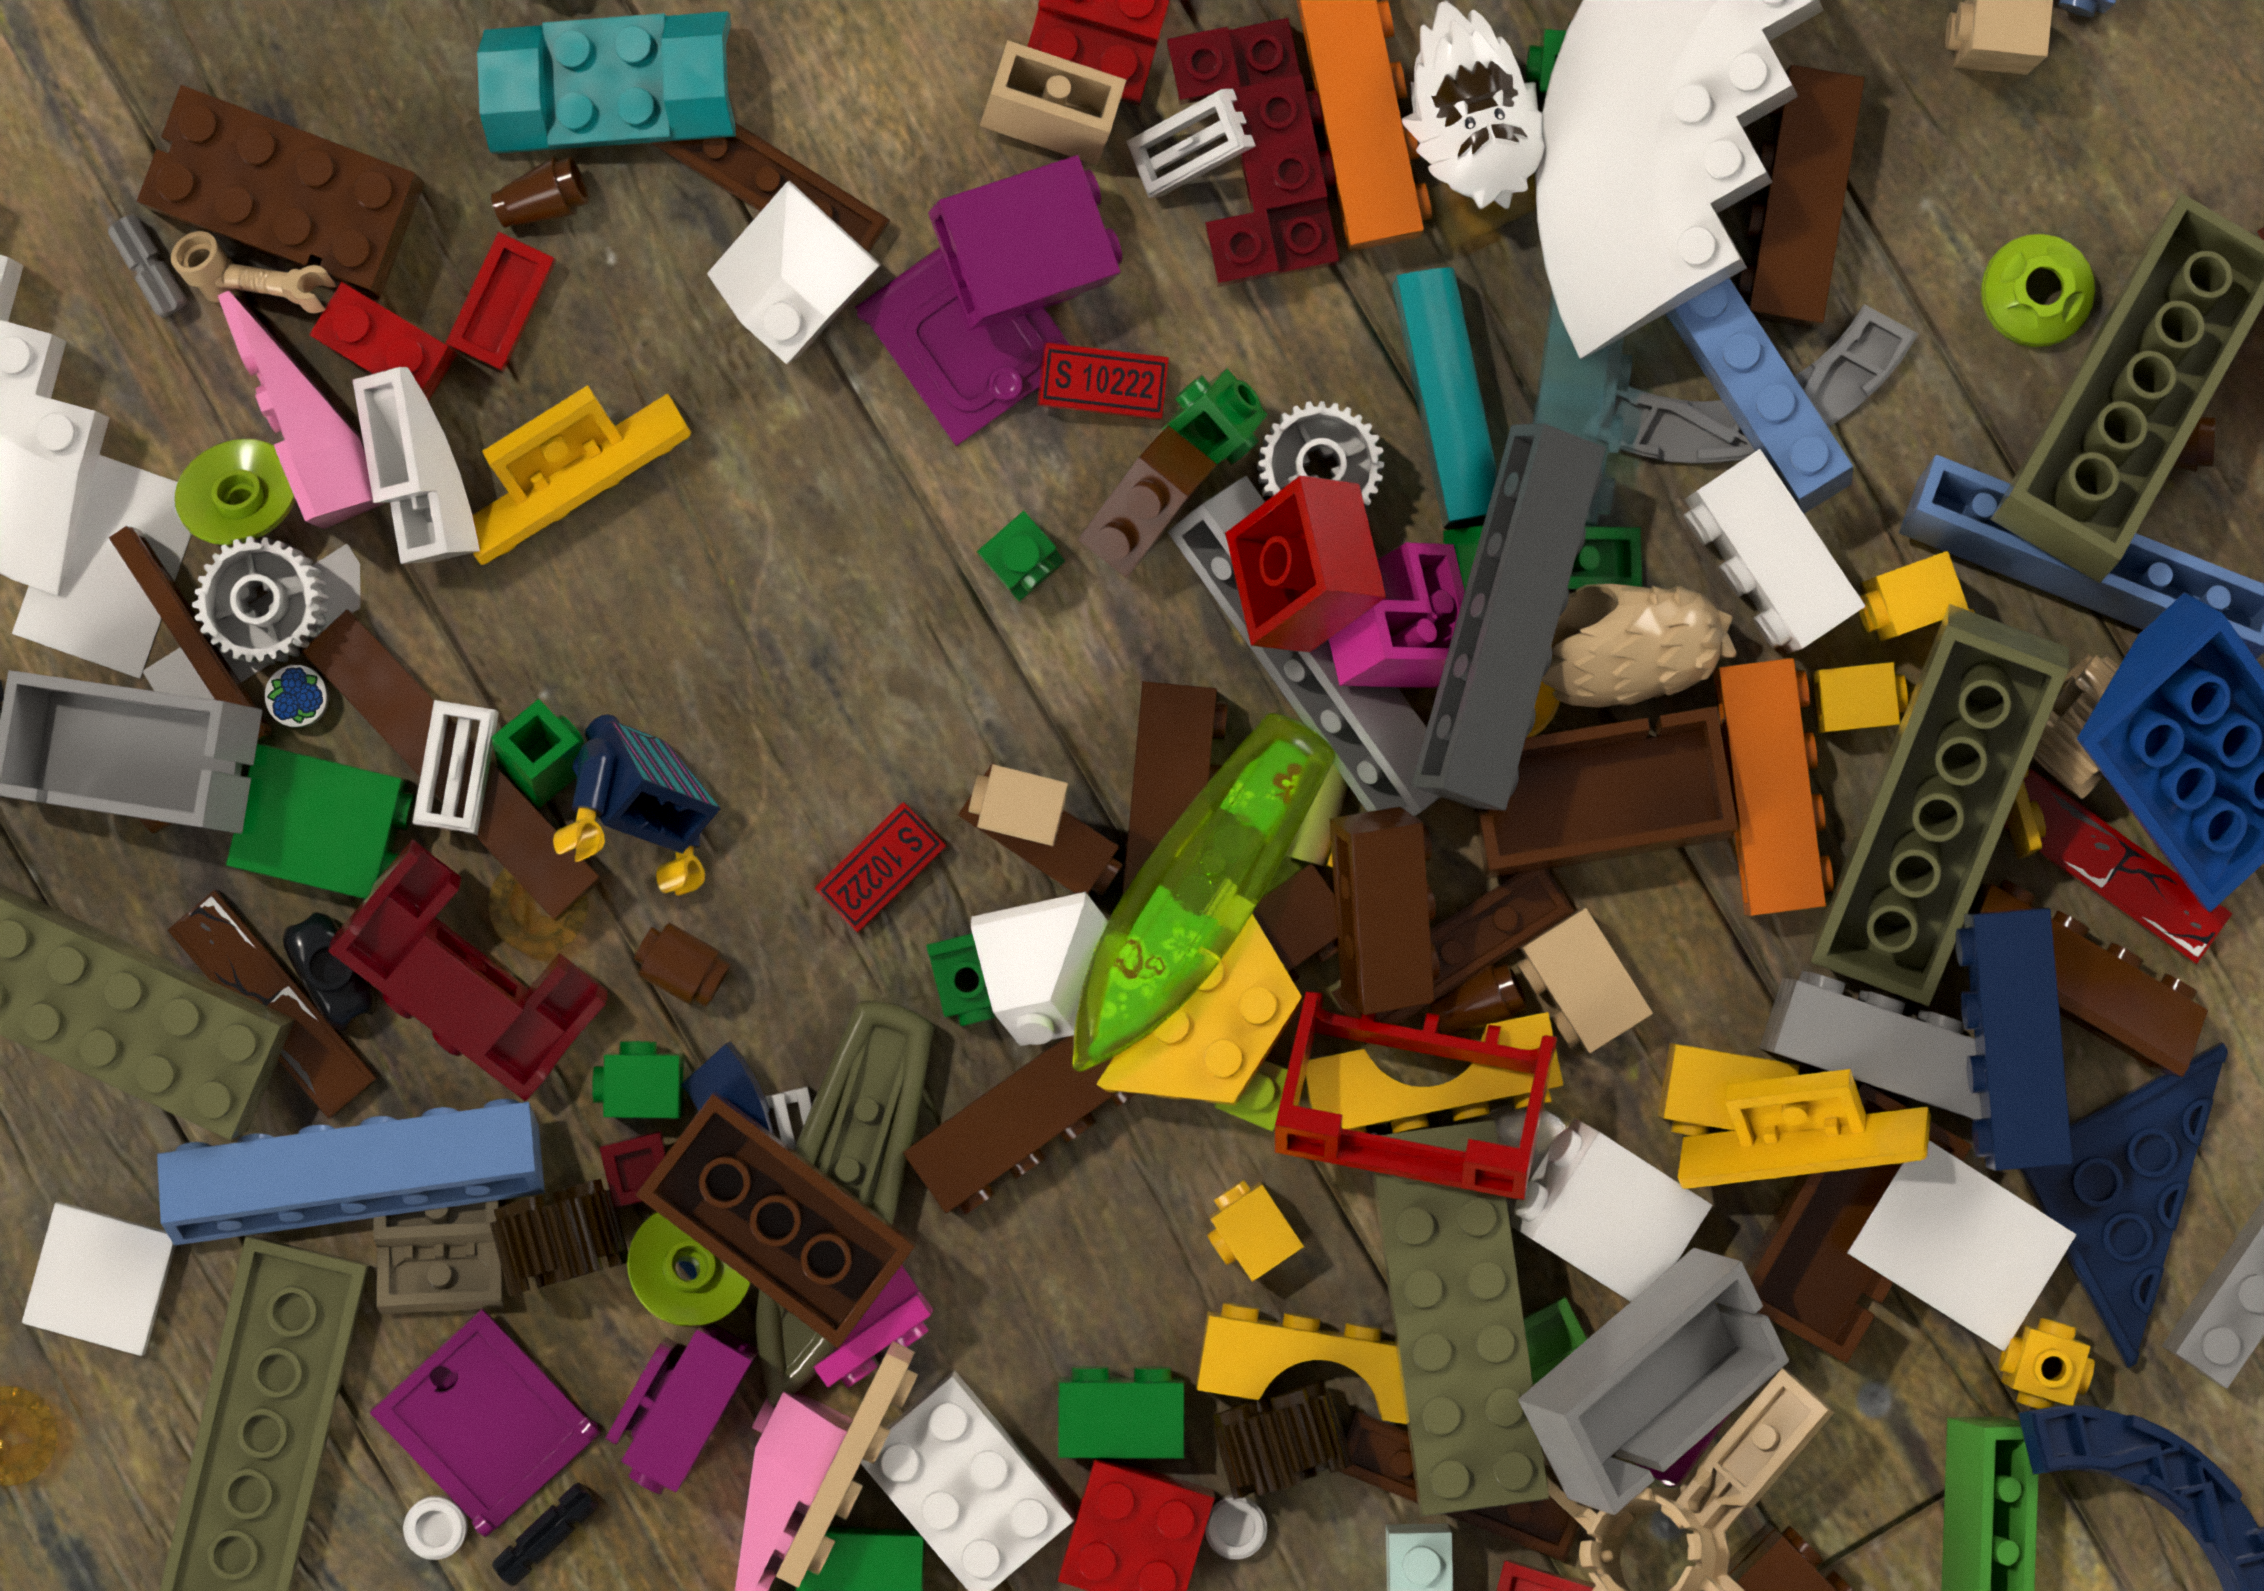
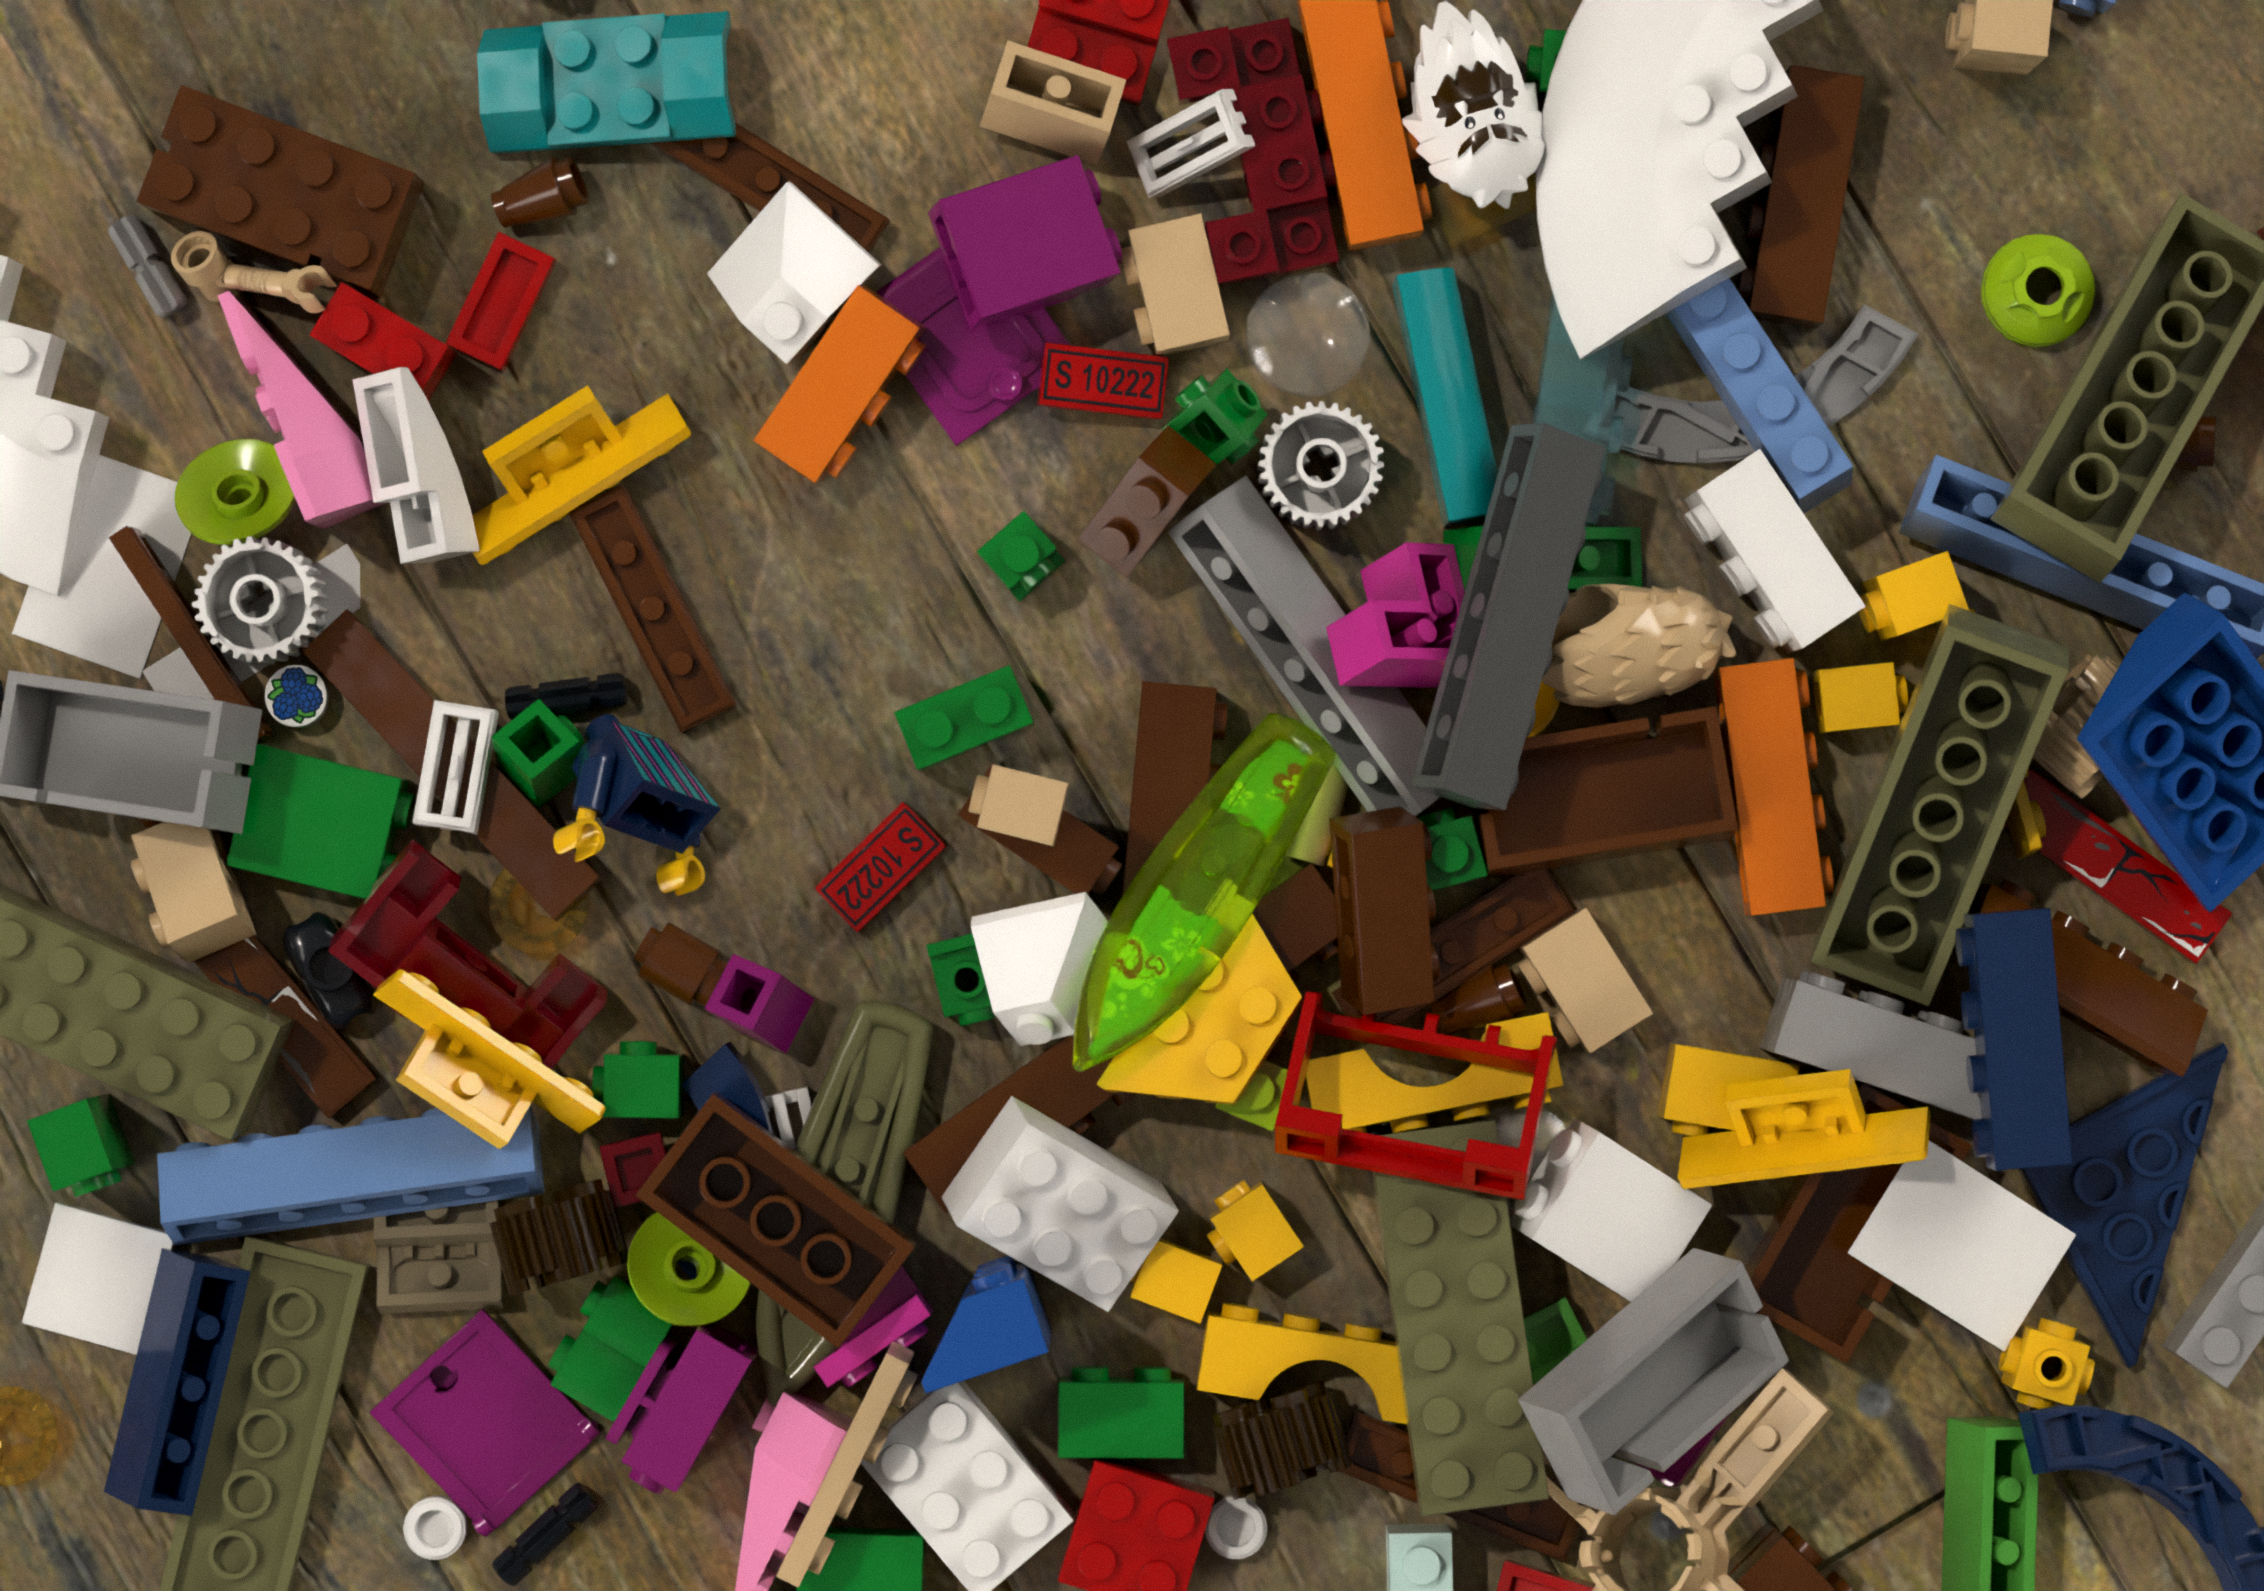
(82, 1145): none -> green brick
(177, 1382): none -> dark blue brick
(191, 889): none -> tan brick
(476, 1071): none -> yellow bracket
(569, 695): none -> black axle
(610, 1350): none -> green brick
(652, 608): none -> reddish brown tile
(759, 1003): none -> magenta brick
(842, 385): none -> orange brick
(964, 718): none -> green brick
(992, 1326): none -> blue slope
(1059, 1204): none -> white brick
(1176, 286): none -> tan brick
(1176, 1280): none -> yellow brick
(1305, 564): red brick -> none
(1308, 335): none -> clear dish
(1454, 850): none -> green brick

